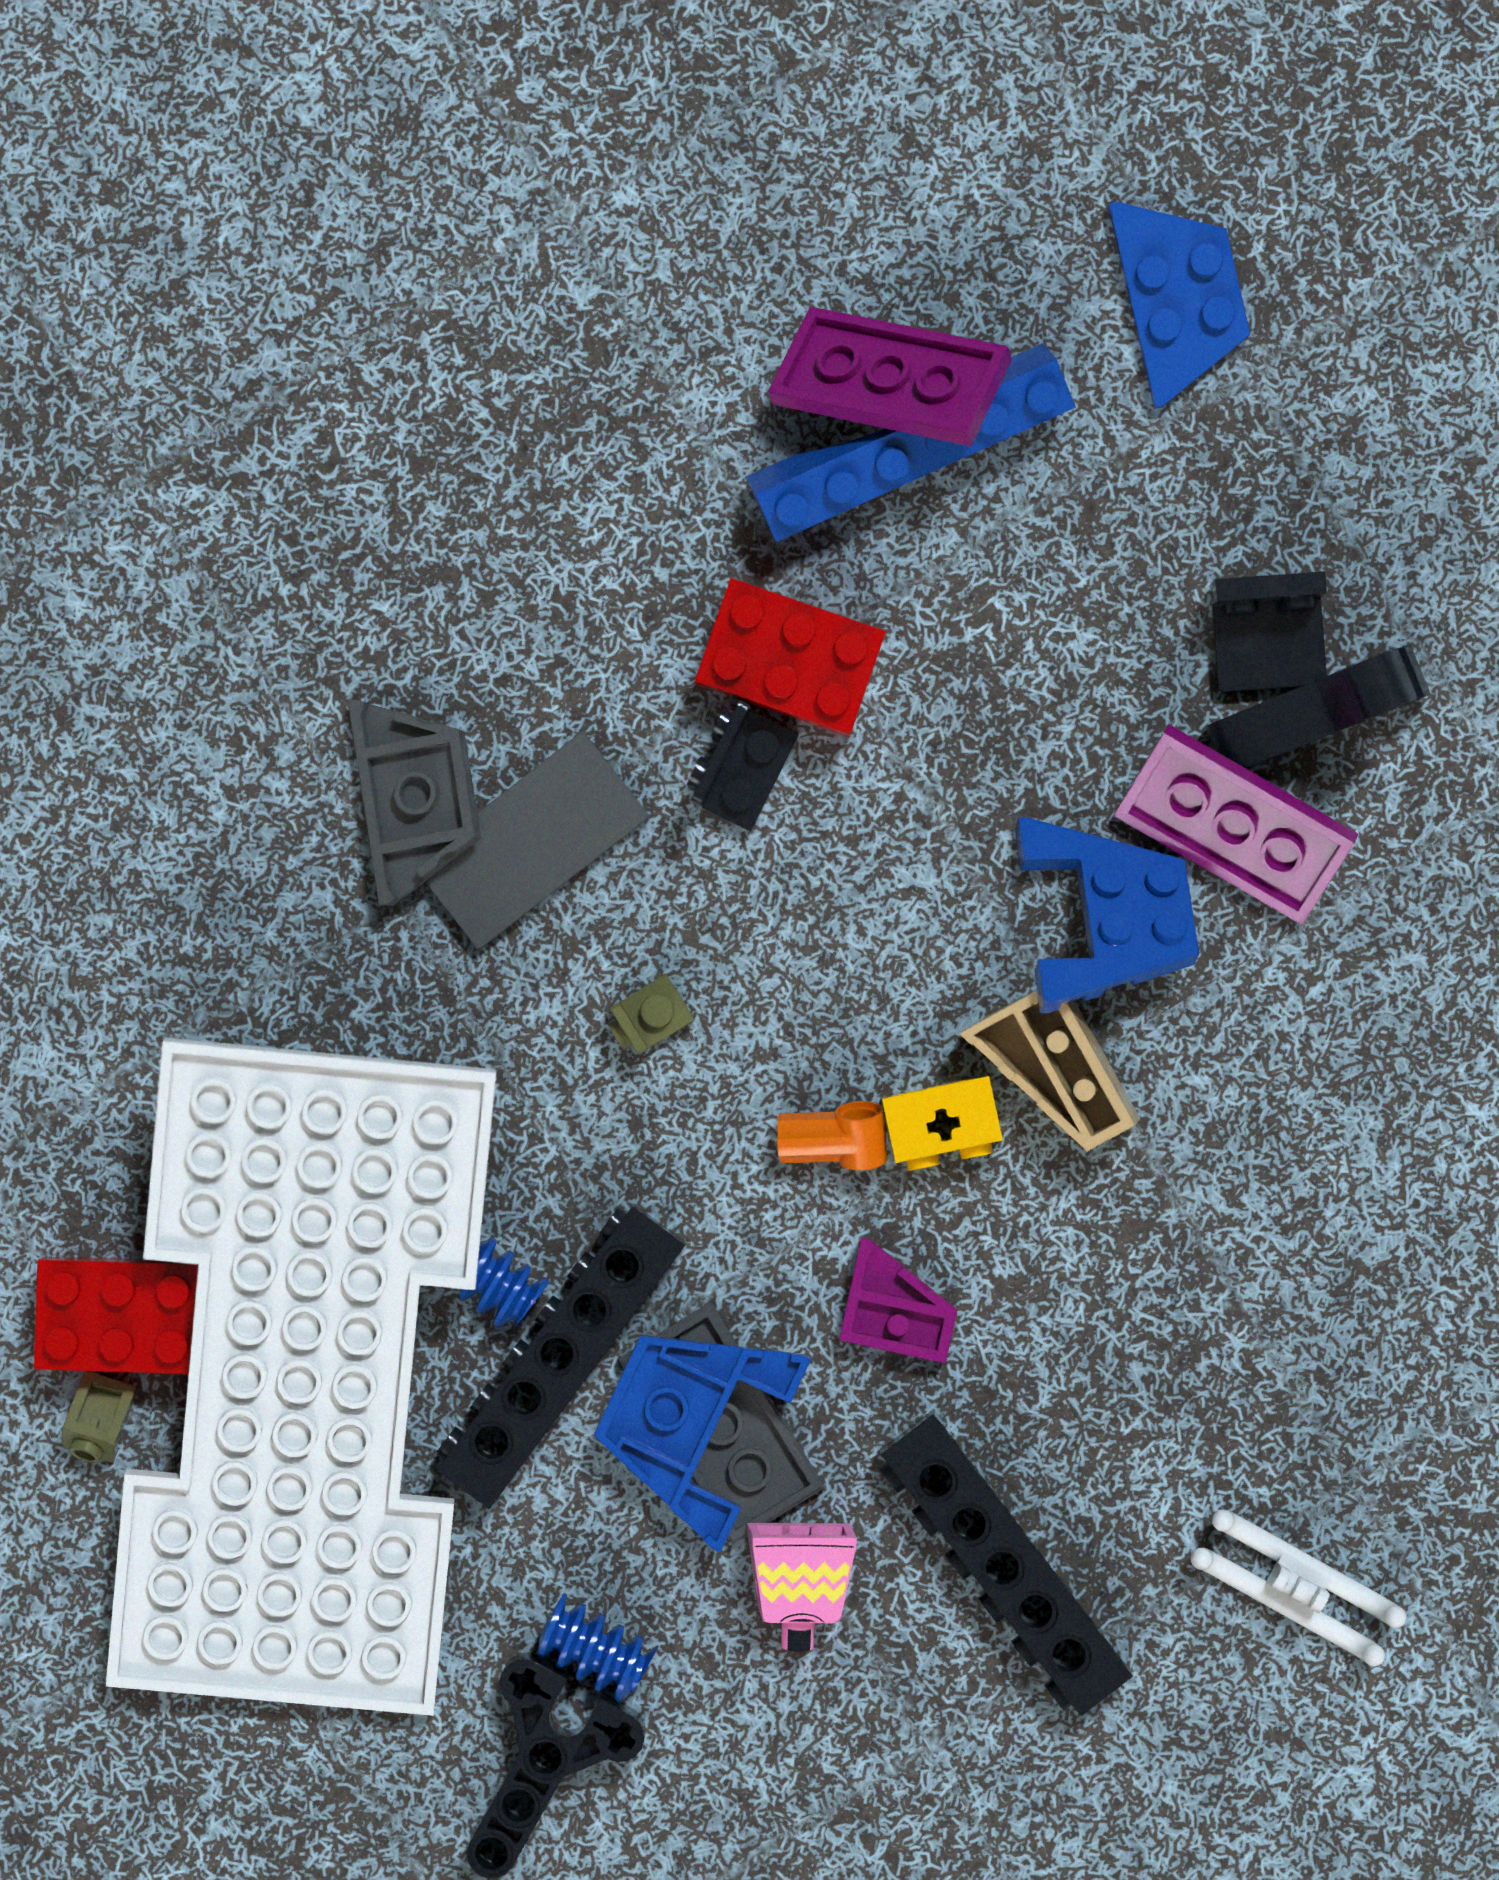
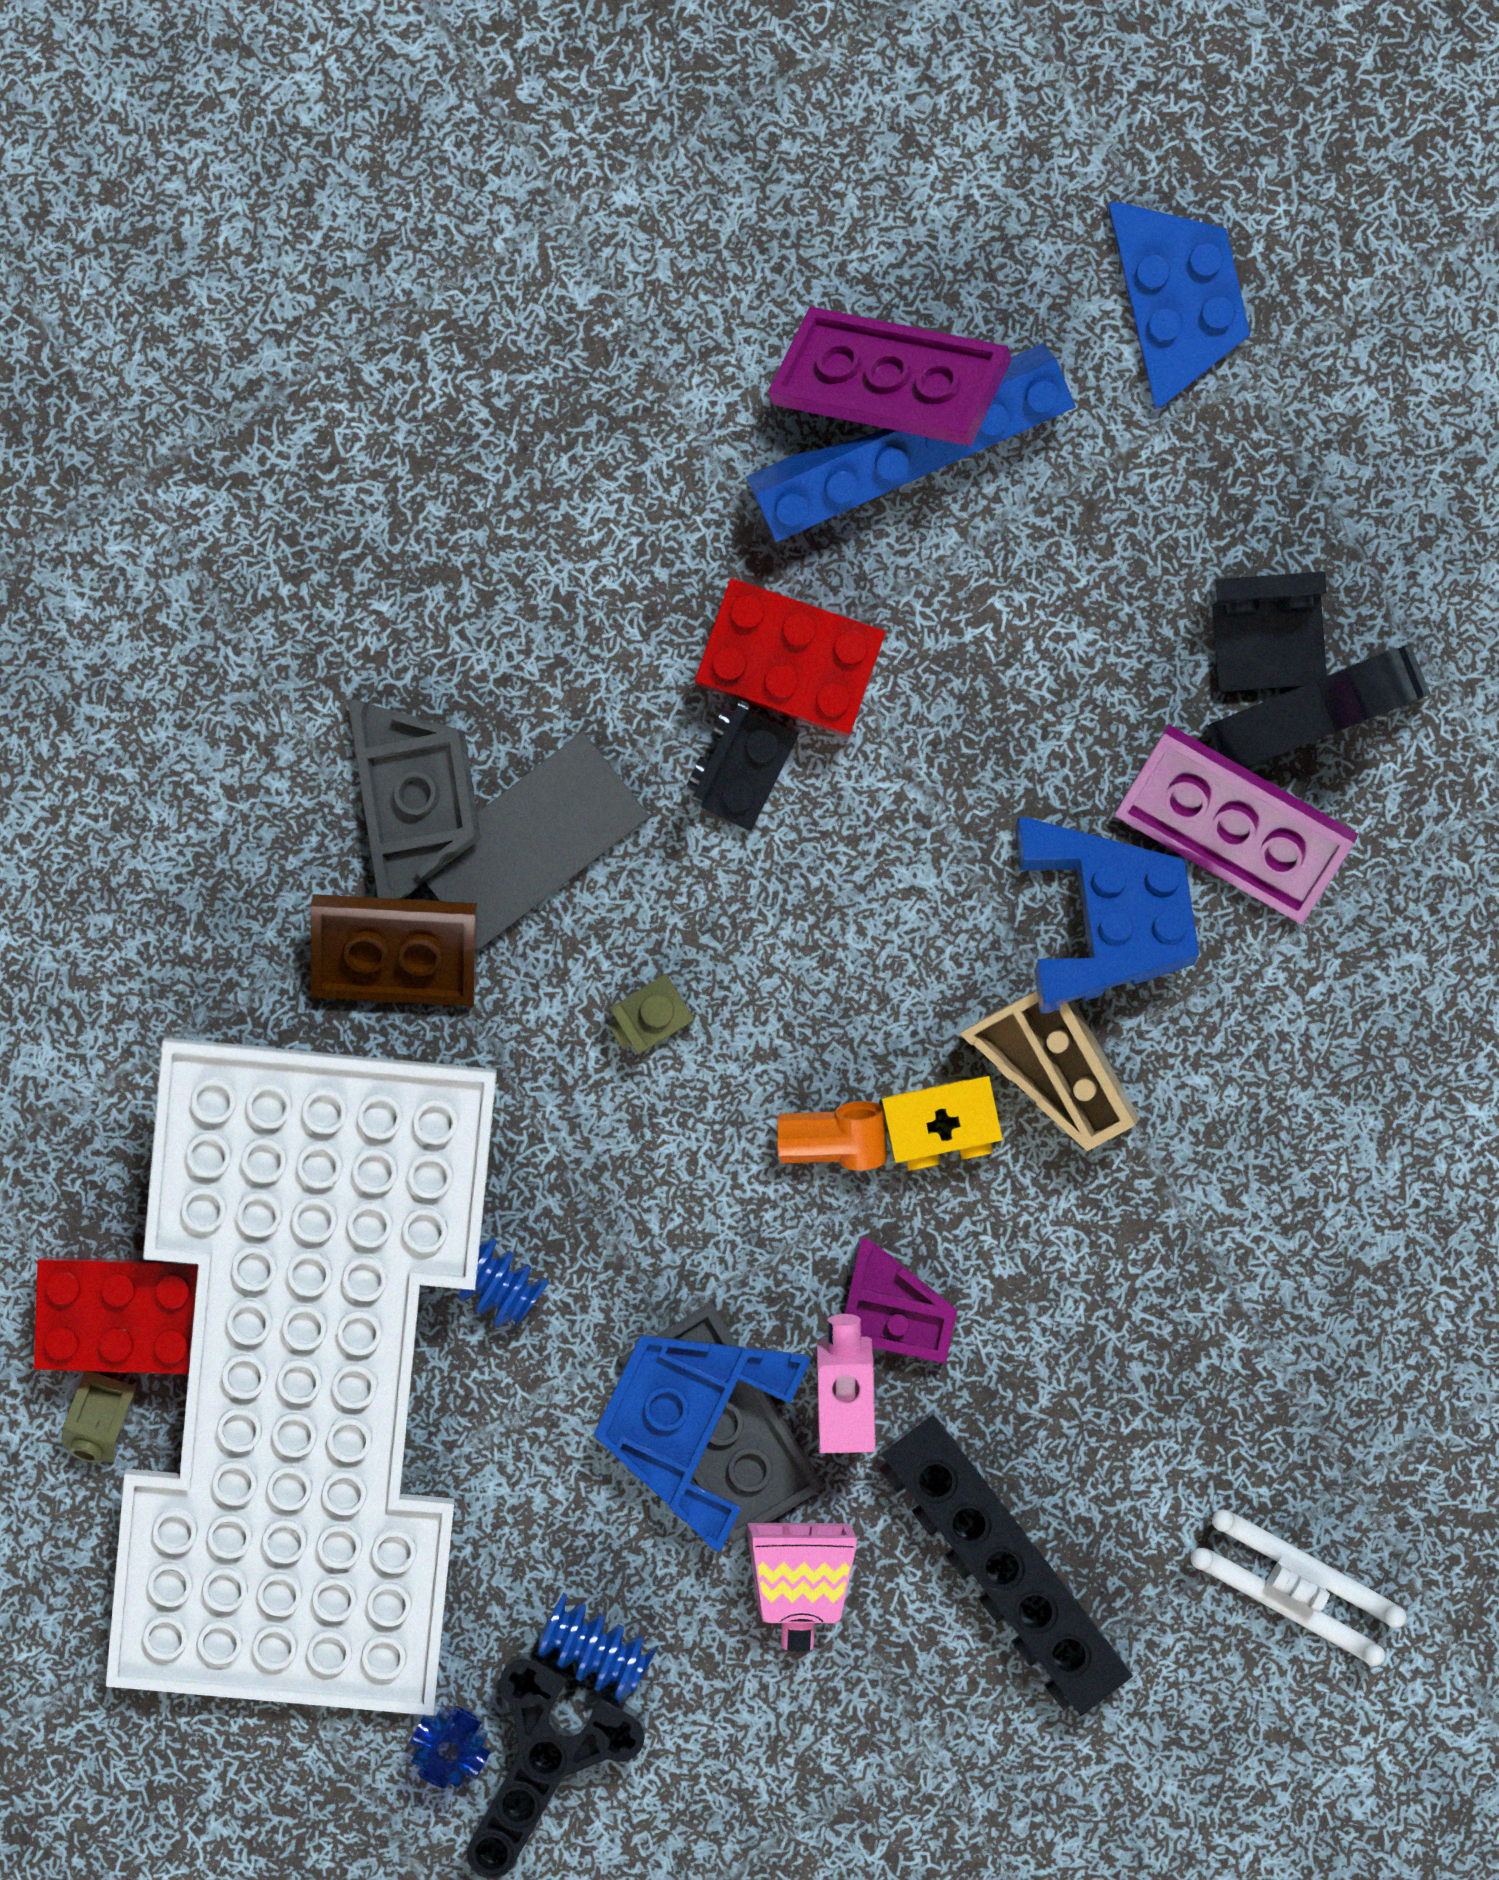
(393, 950): none -> reddish brown plate
(452, 1726): none -> clear blue brick
(487, 1475): black brick -> none
(845, 1387): none -> bright pink torso

